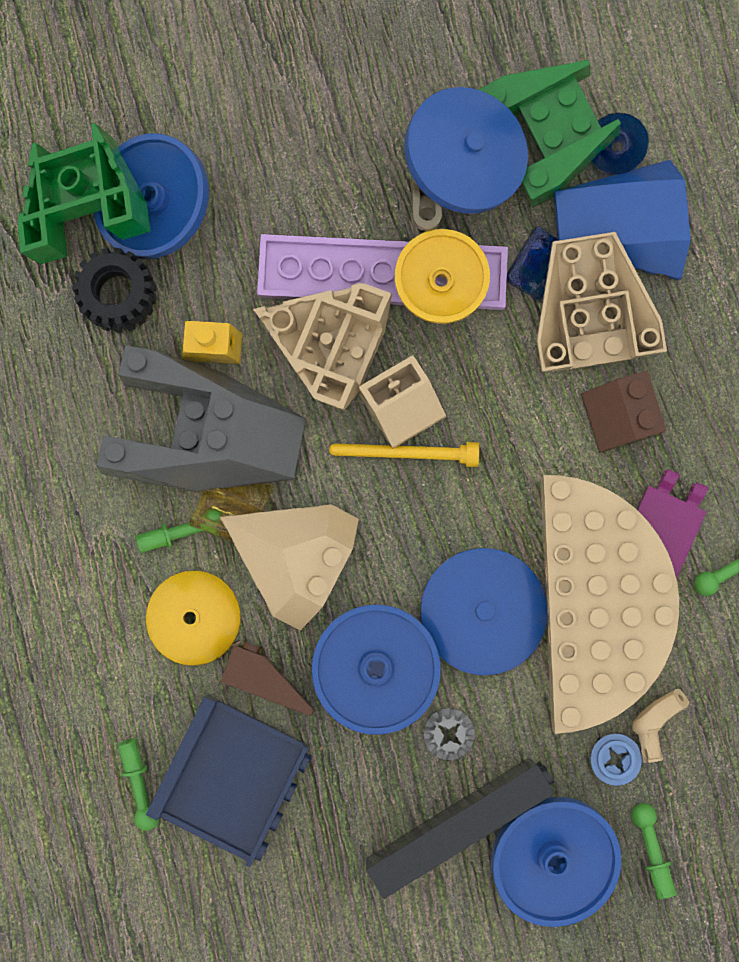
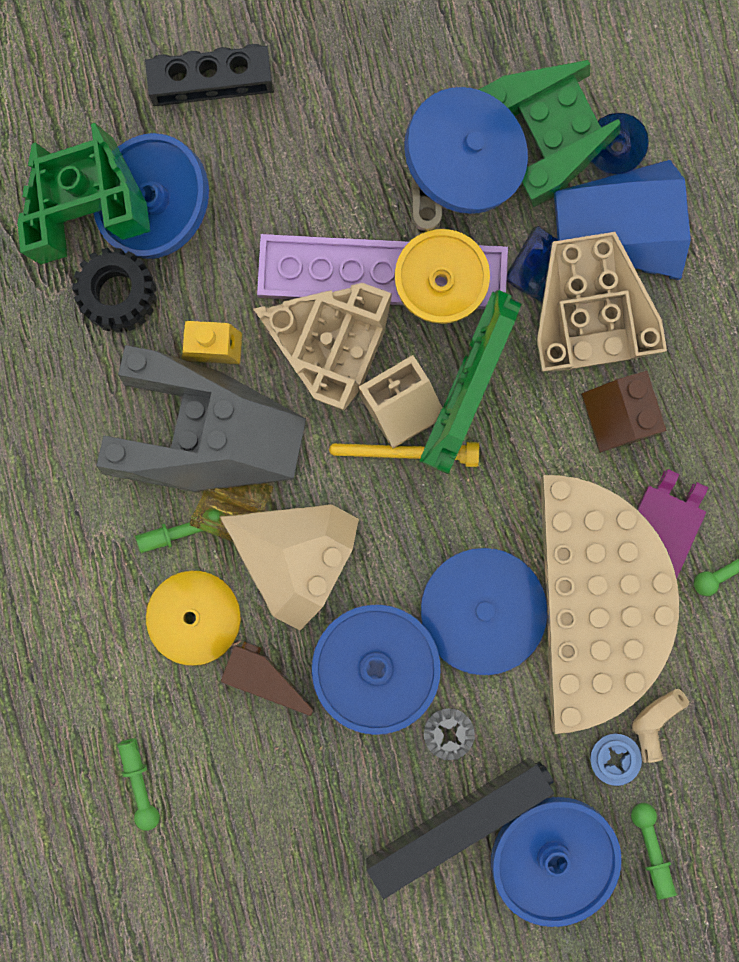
(222, 85): none -> black brick
(230, 779): dark blue panel -> none
(471, 382): none -> green connector

